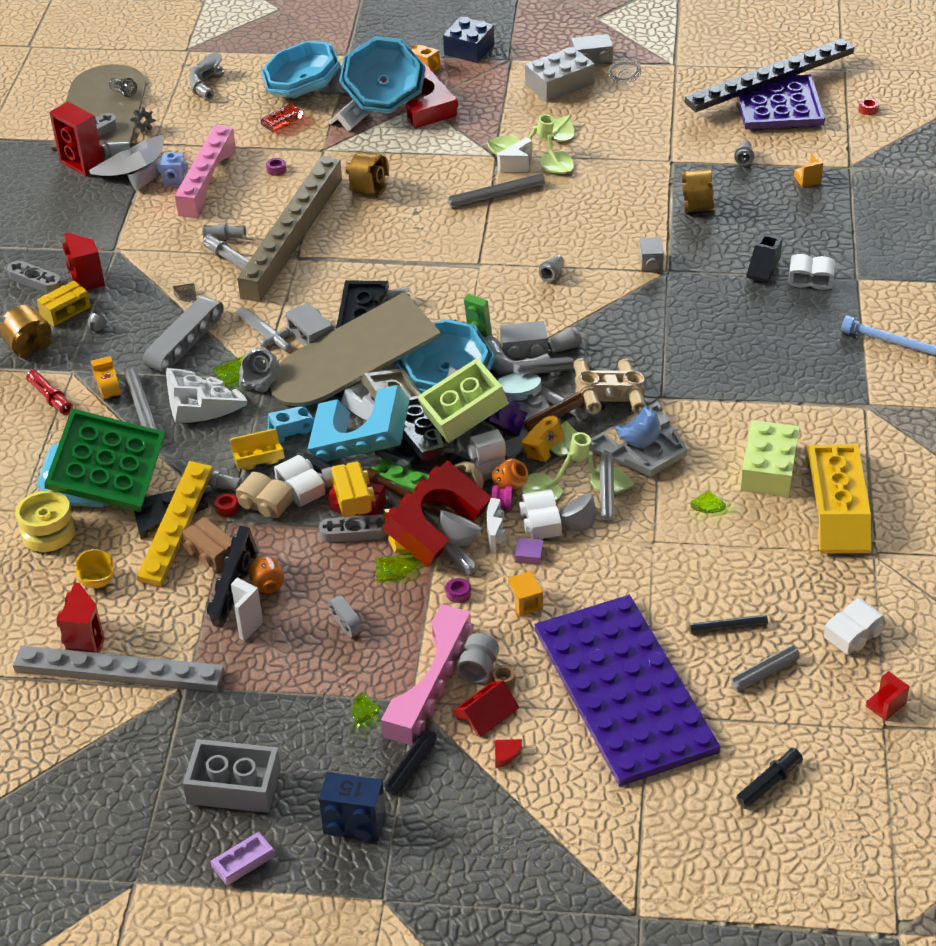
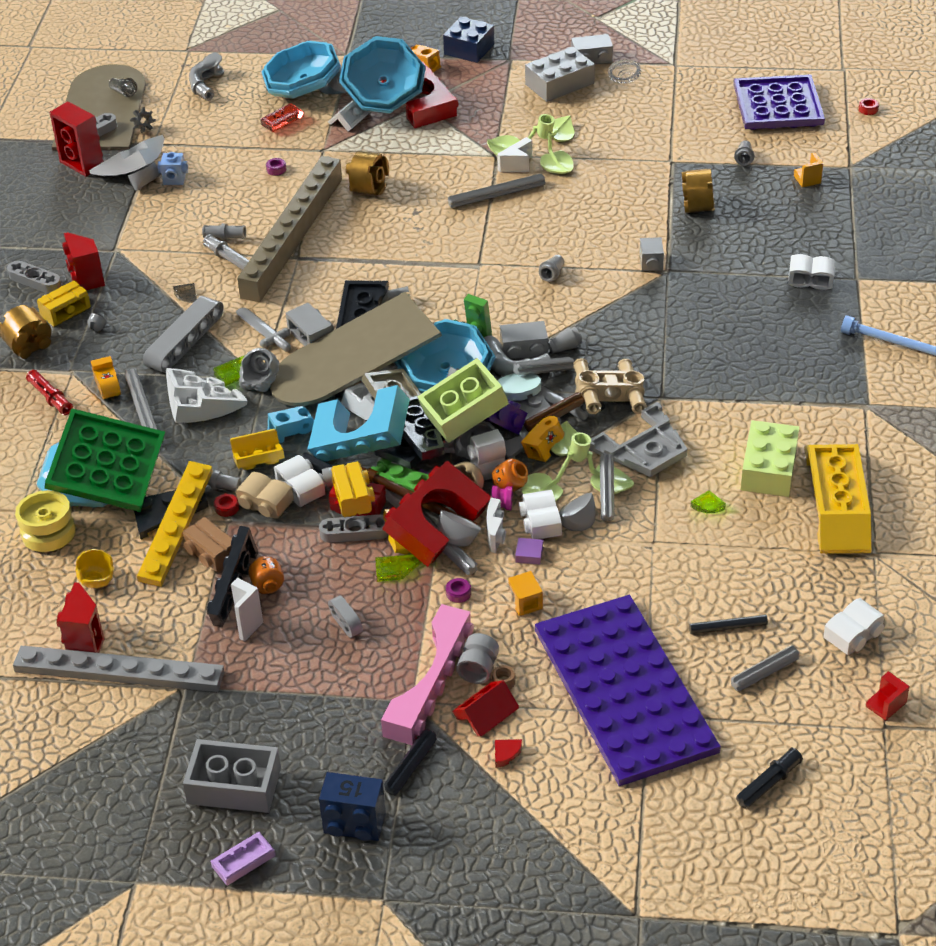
(112, 148): light grey cone -> none
(193, 190): bright pink arch -> none
(363, 709): clear neon green tile -> none
(642, 430): medium blue hair -> none
(765, 257): black slope -> none
(768, 75): black plate -> none

